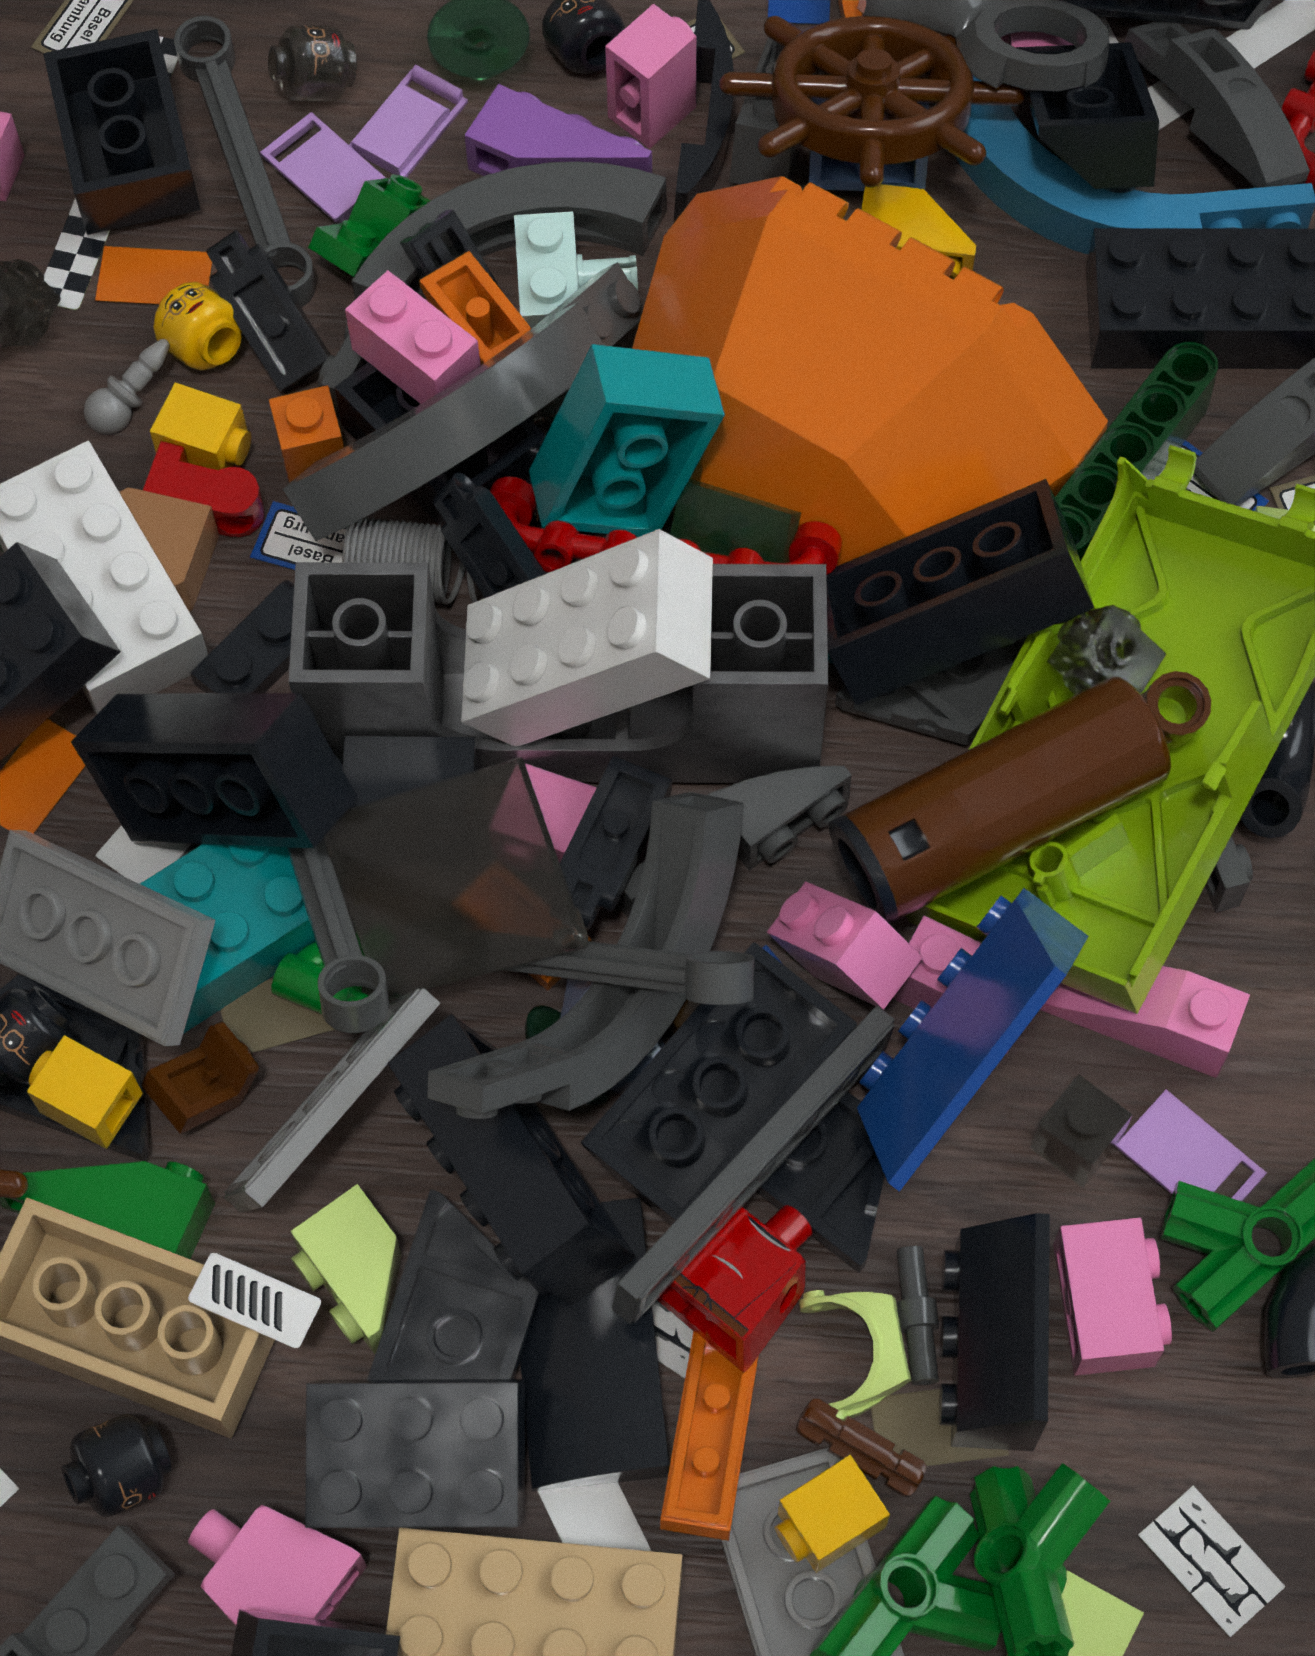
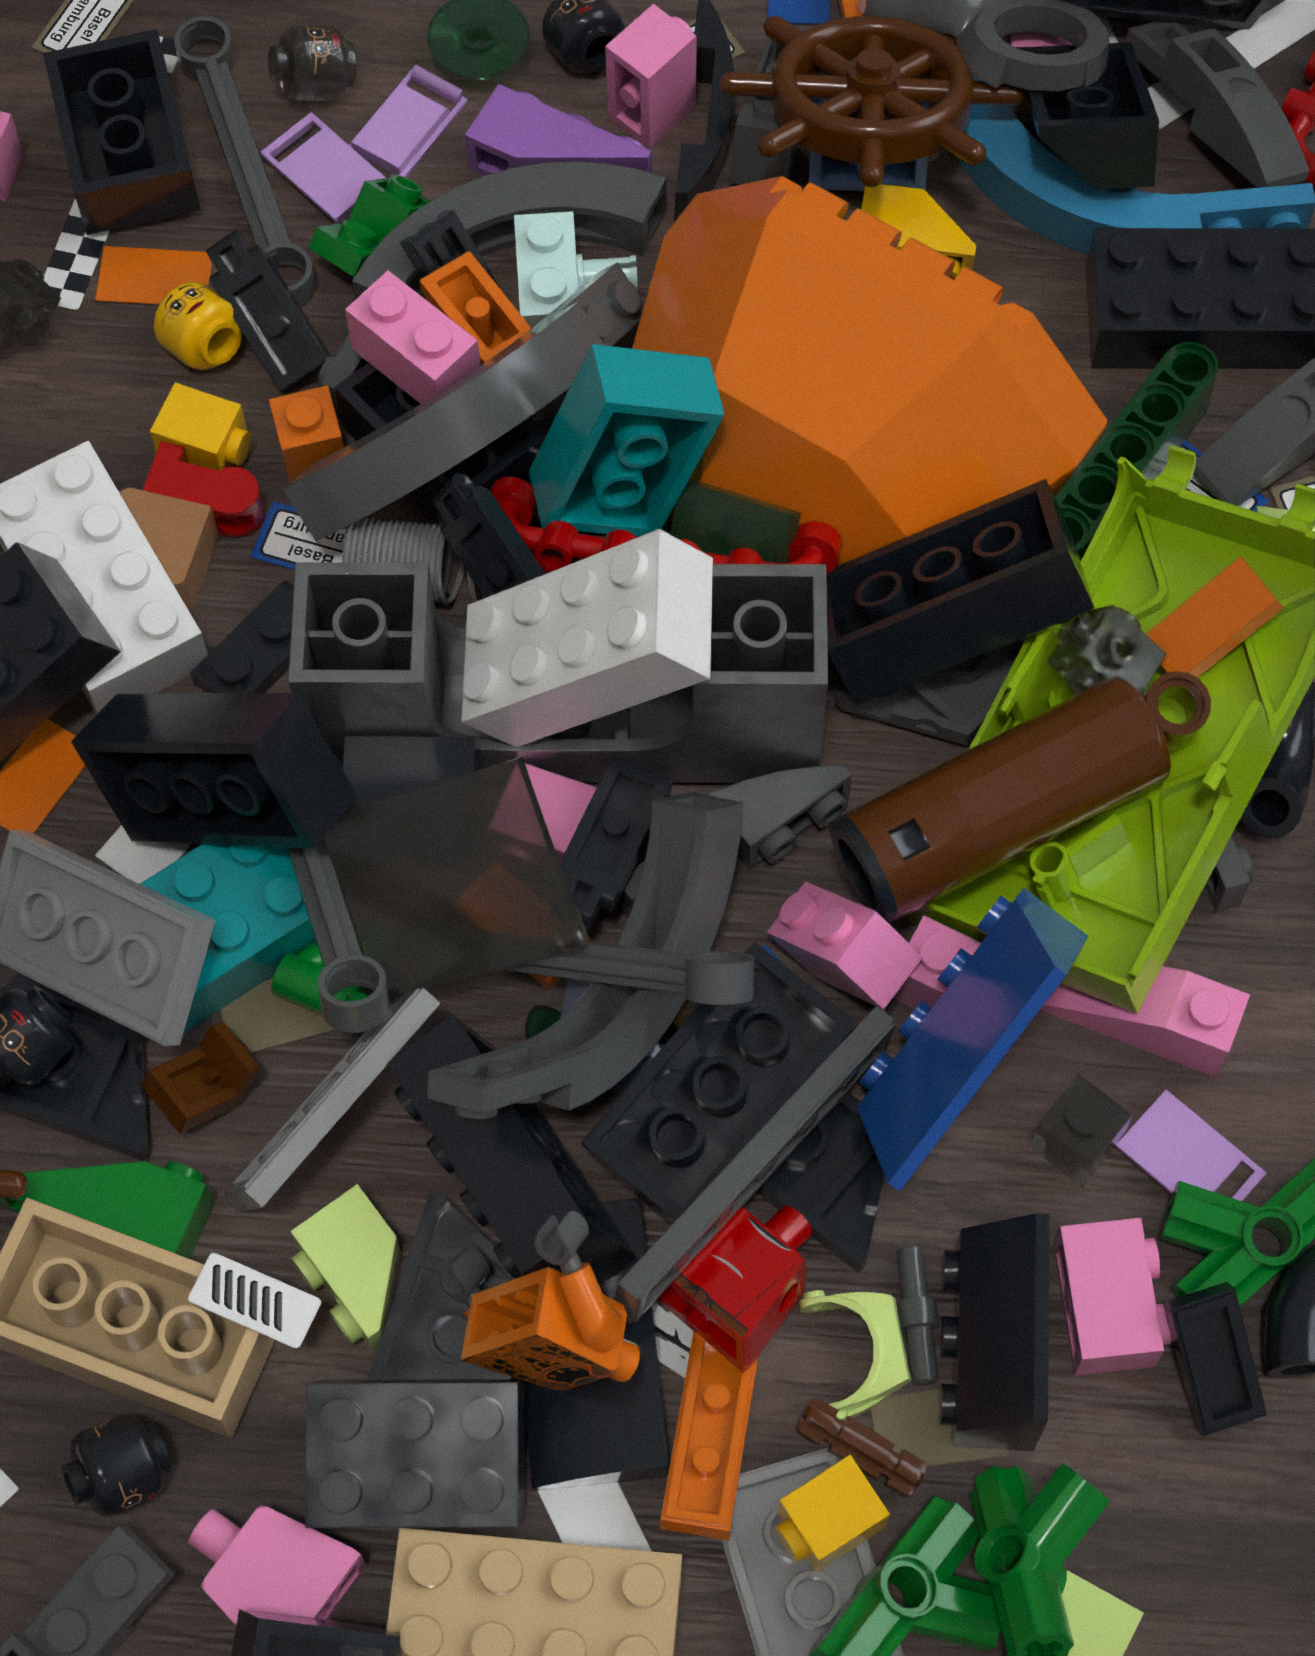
(83, 1091): yellow brick -> none
(110, 408): light grey bar -> none
(546, 1323): none -> orange torso
(1211, 1561): white sticker -> none
(1215, 620): none -> orange tile
(1215, 1358): none -> black tile

